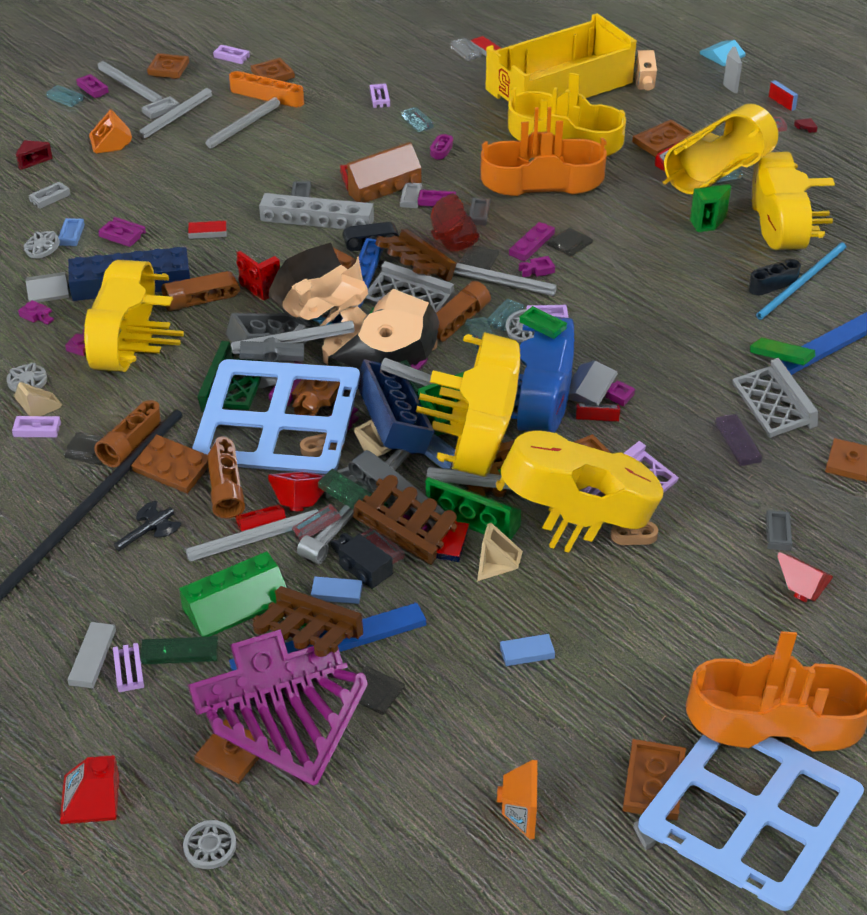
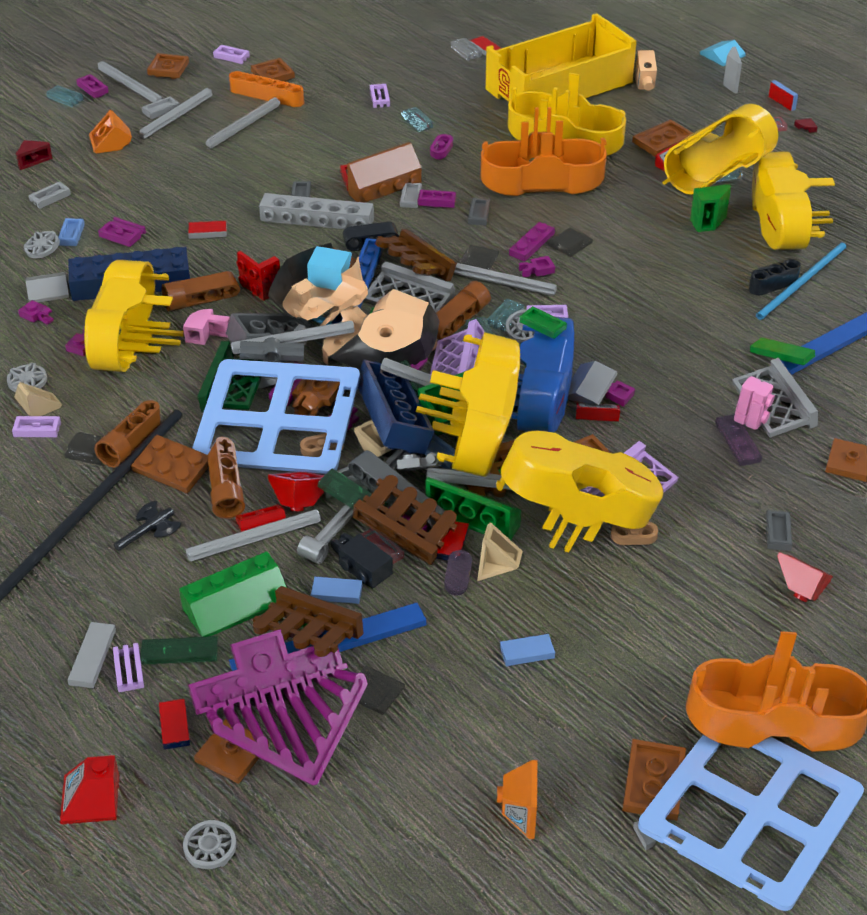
(174, 724): none -> red tile
(203, 324): none -> bright pink brick
(316, 522): clear light blue tile -> none
(326, 267): none -> medium azure slope
(414, 462): none -> light grey plate
(452, 224): clear red animal -> none
(458, 572): none -> clear purple tile
(465, 359): none -> lavender fence
(754, 402): none -> bright pink brick

